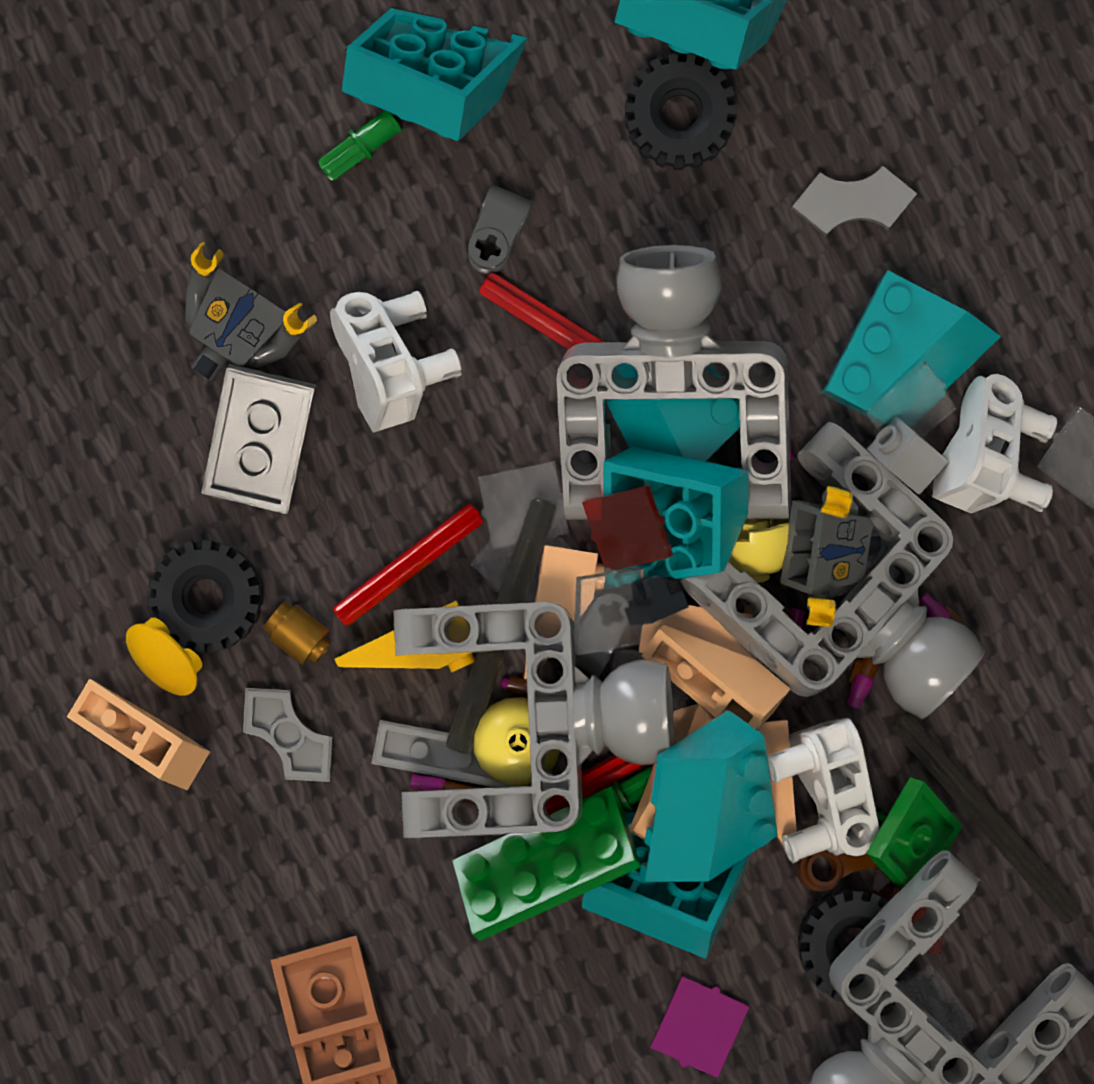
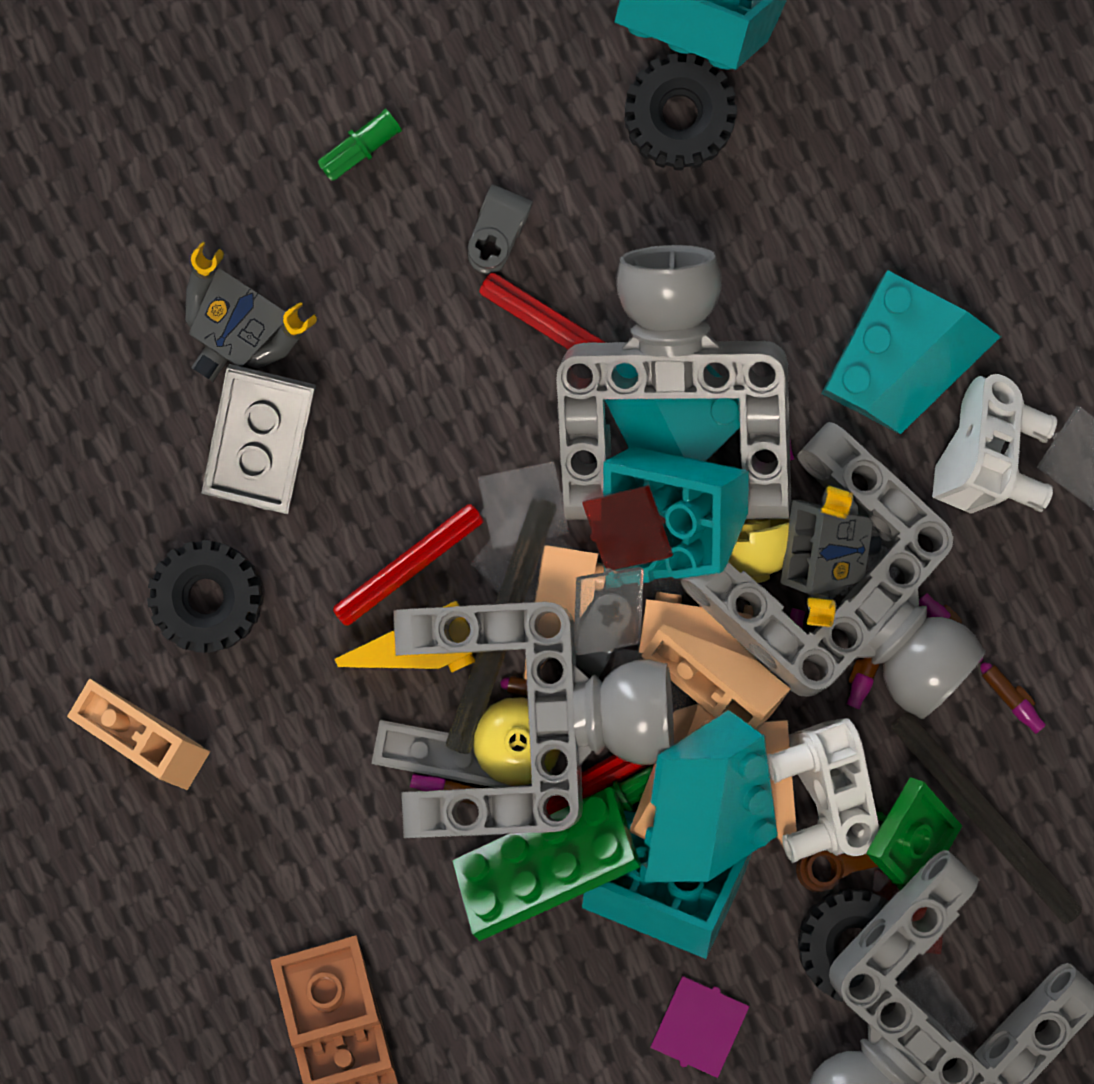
(163, 657): yellow dish -> none
(273, 718): light grey tile -> none
(298, 633): pearl gold brick -> none
(384, 381): white piece -> none
(430, 72): teal wedge -> none
(653, 601): black tile -> none
(835, 202): light grey tile -> none
(907, 455): light grey brick -> none
(915, 399): clear piece -> none
(1015, 697): none -> piece

